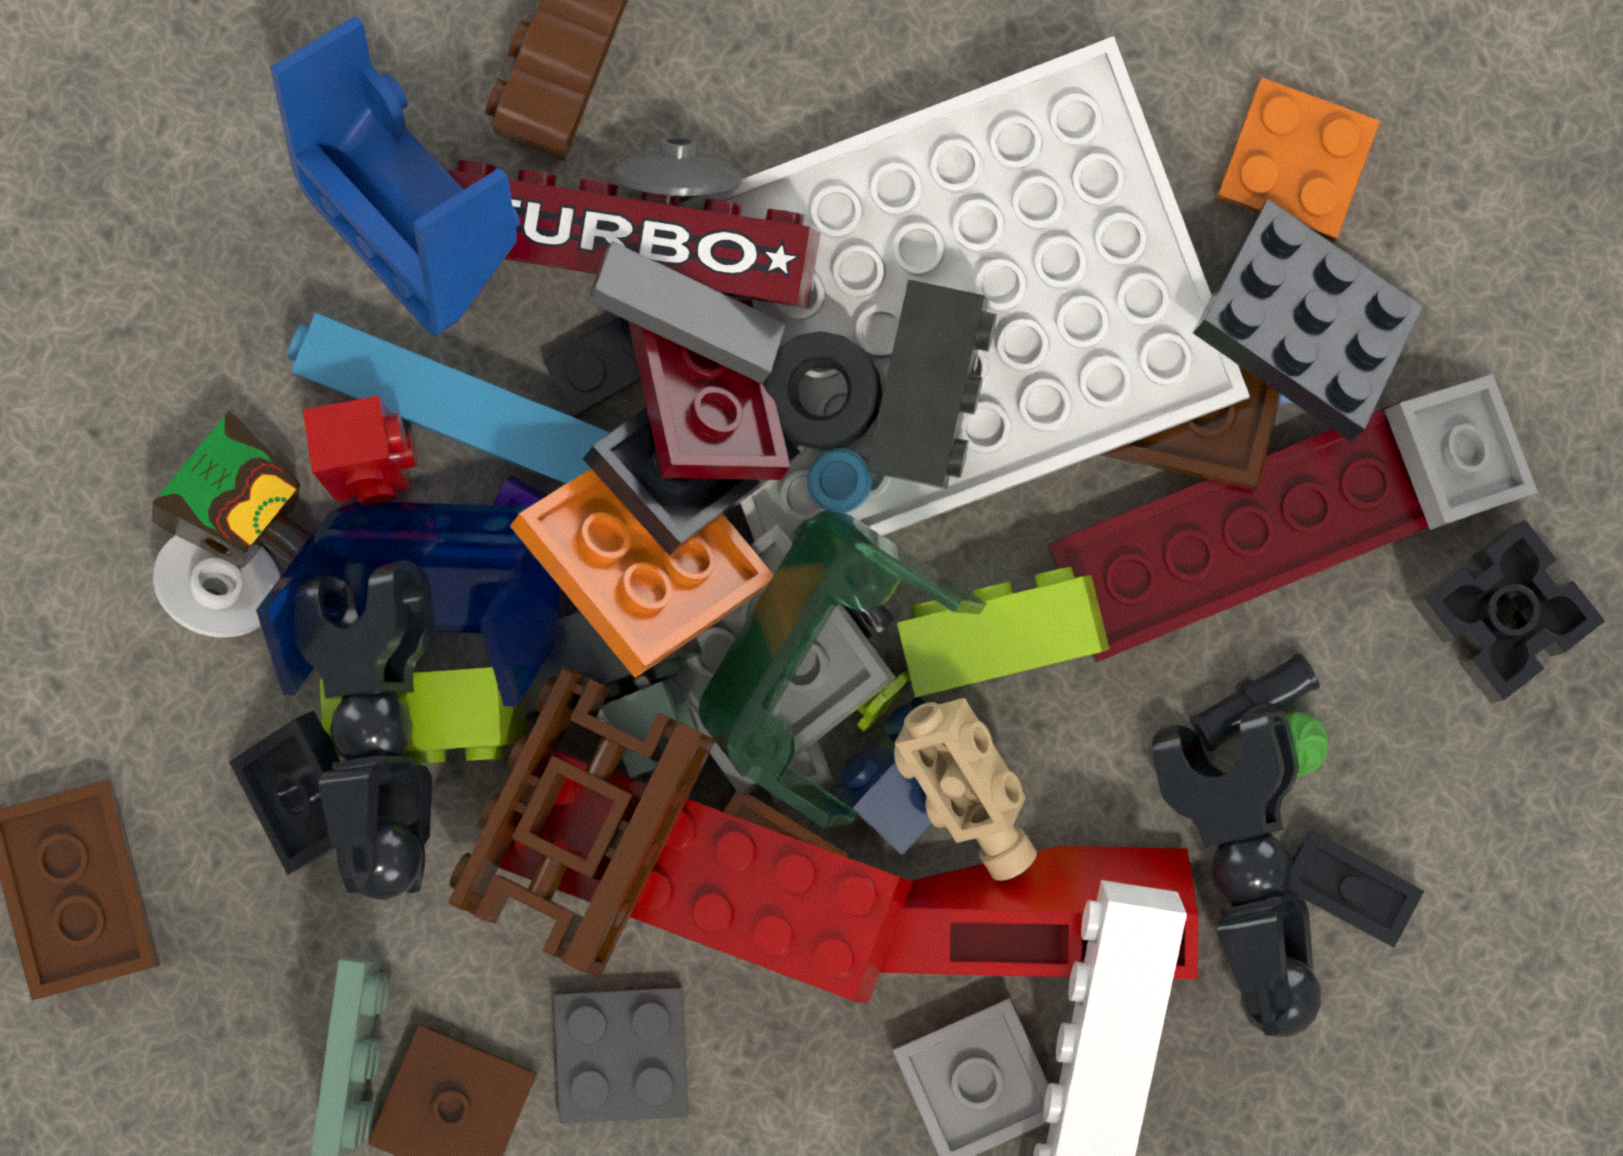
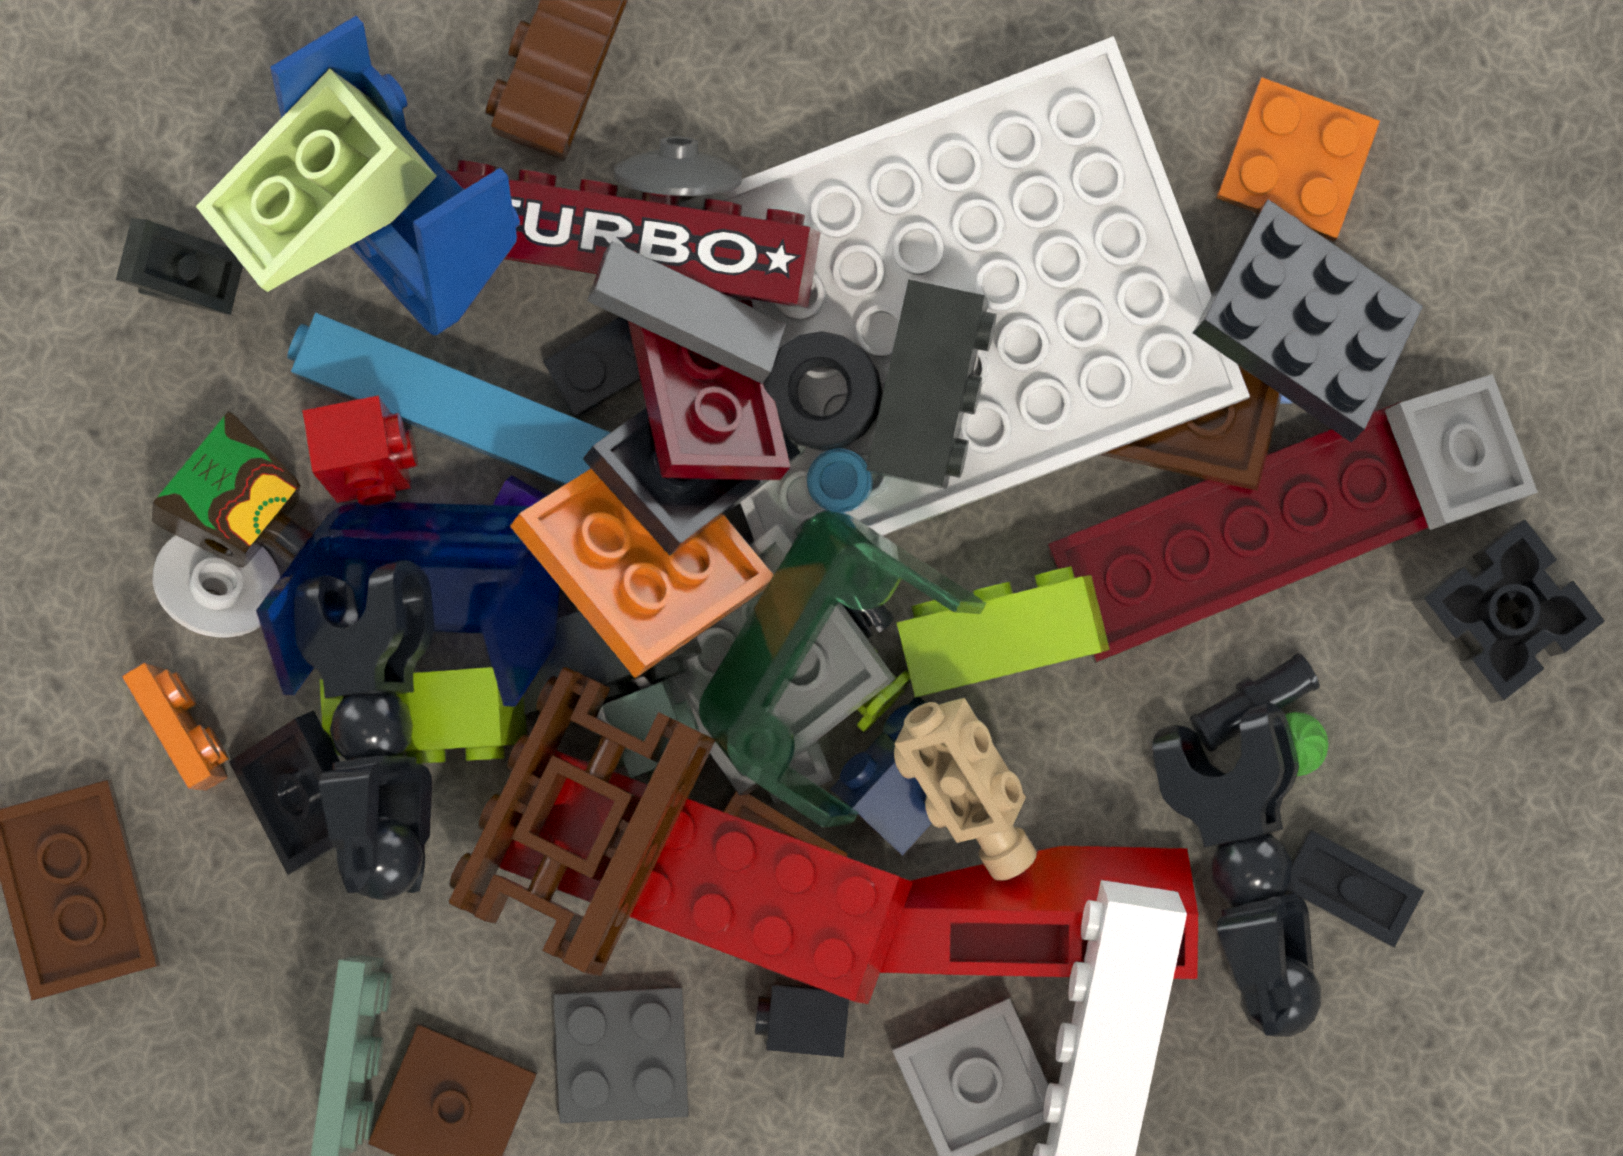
(165, 704): none -> orange plate
(179, 267): none -> pearl dark grey slope
(315, 184): none -> yellowish green slope
(803, 1020): none -> black brick

